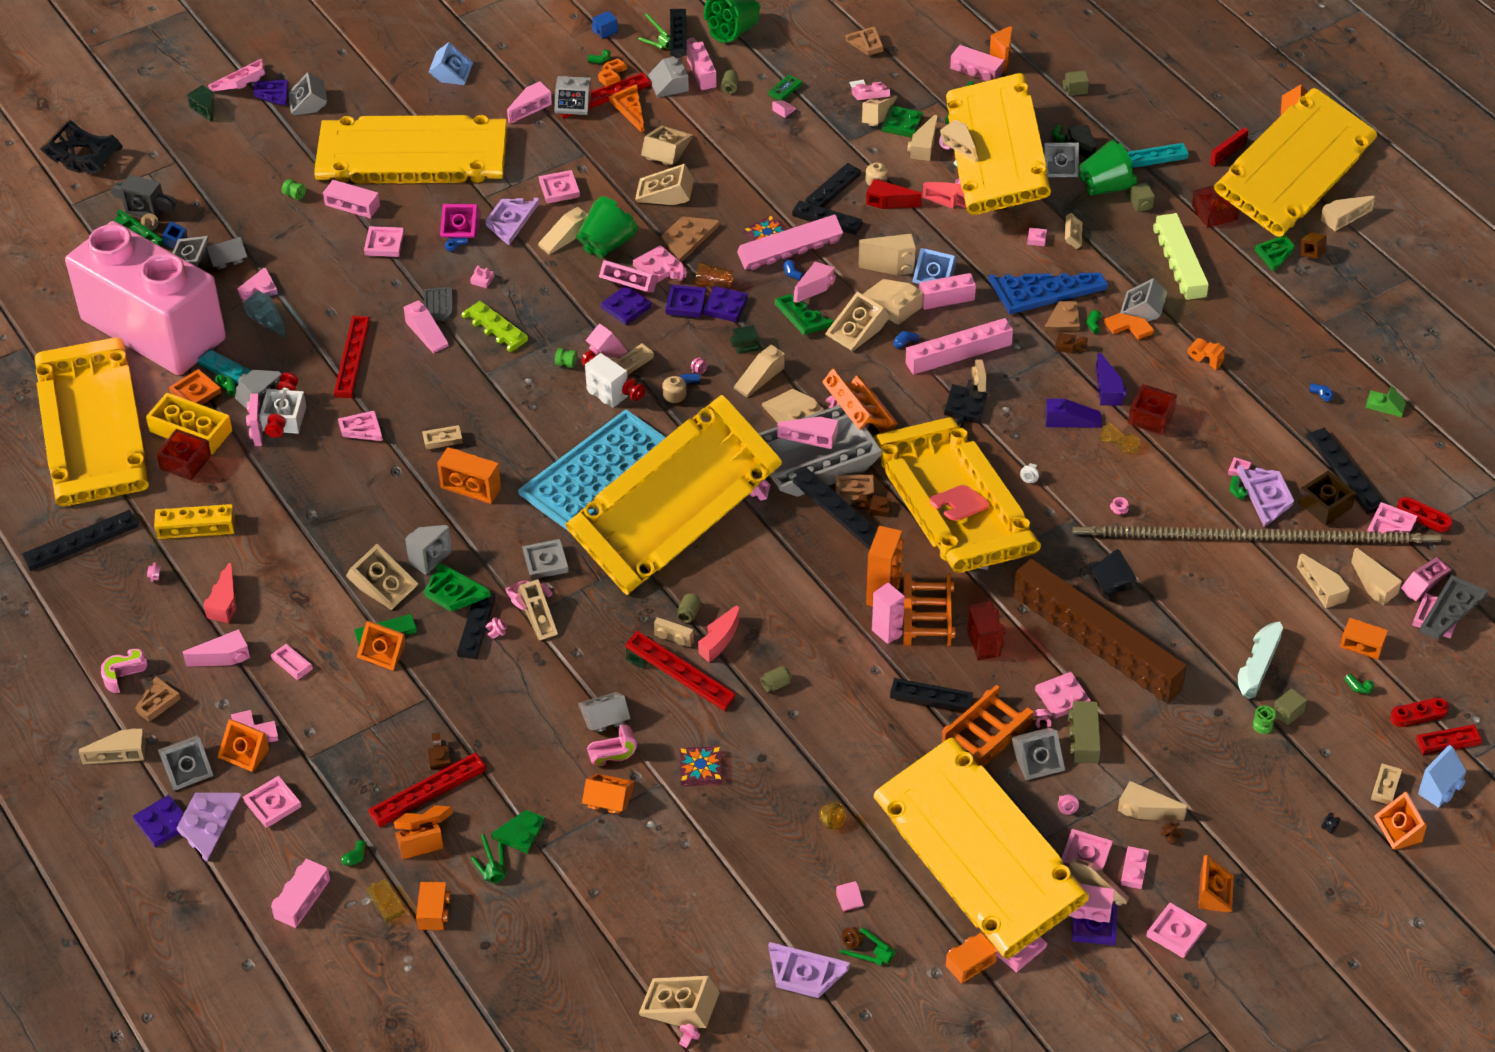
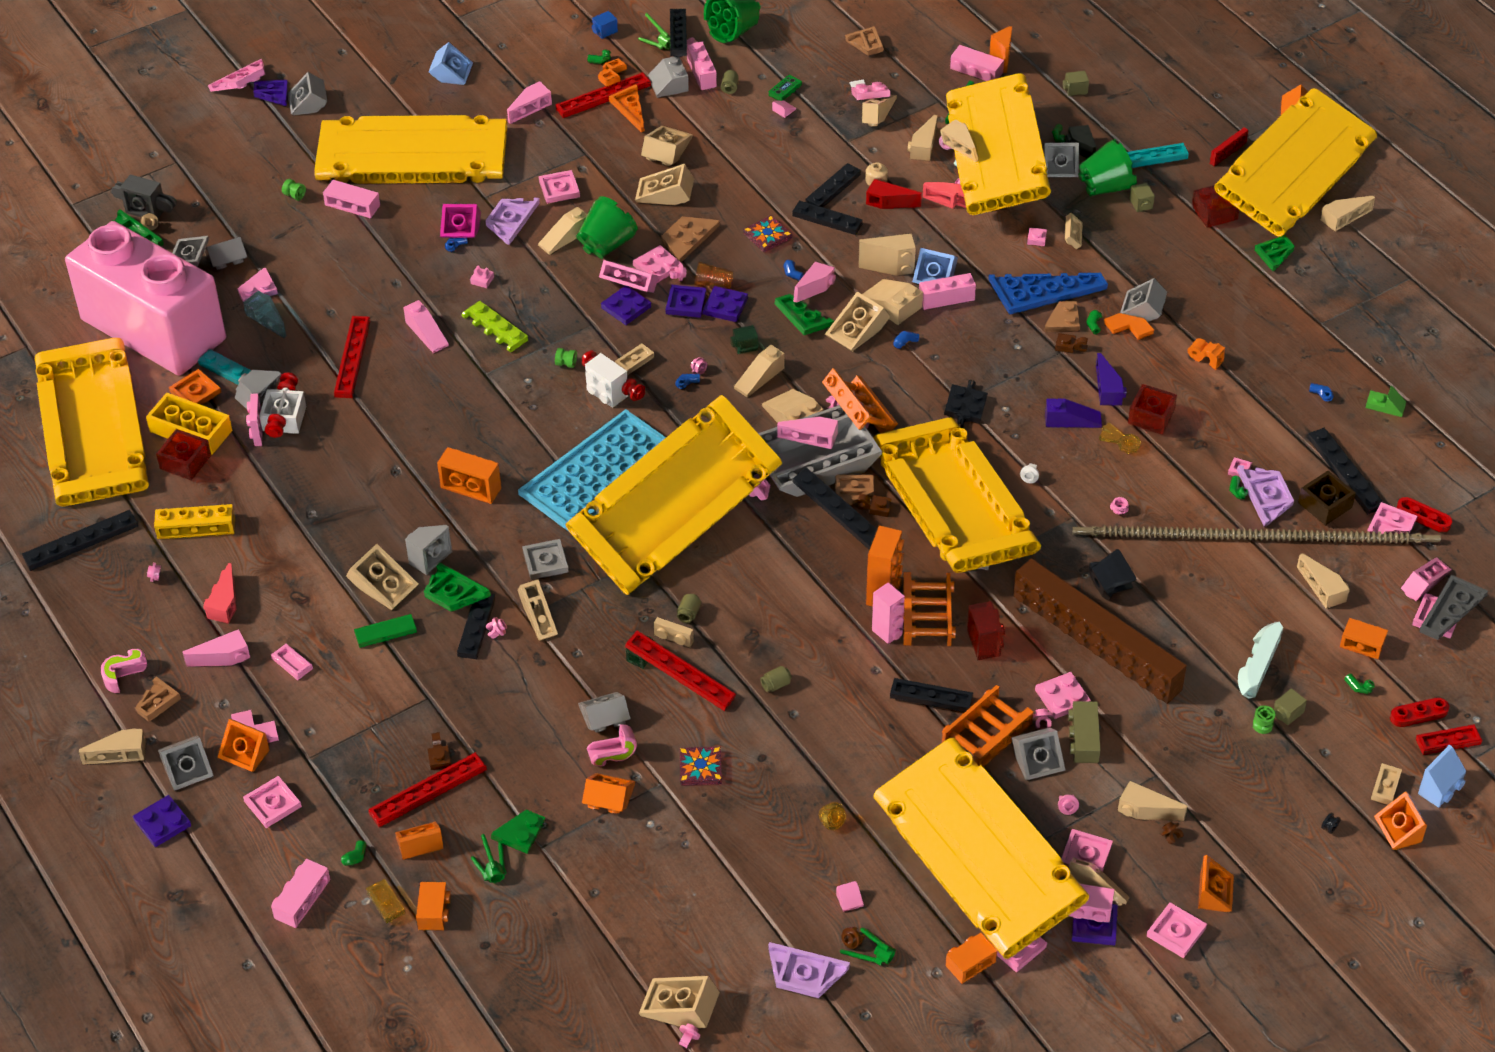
(91, 163): black fence -> none
(173, 233): blue brick -> none
(202, 102): clear green slope -> none
(207, 819): lavender wing -> none
(227, 383): green arm -> none
(361, 426): bright pink wing -> none
(381, 645): orange slope -> none
(384, 241): bright pink plate -> none
(413, 821): orange tile -> none
(439, 303): dark grey window -> none
(442, 437): tan plate -> none
(516, 598): bright pink helmet -> none
(572, 95): light grey slope -> none
(605, 342): bright pink slope -> none
(674, 389): tan head -> none
(719, 634): coral slope -> none
(789, 242): bright pink brick -> none
(902, 121): green plate -> none
(959, 346): bright pink brick -> none
(962, 500): coral piece -> none
(979, 375): tan plate -> none
(1134, 867): bright pink plate -> none
(1181, 256): yellowish green brick -> none
(1313, 245): reddish brown brick -> none
(1376, 579): tan slope -> none

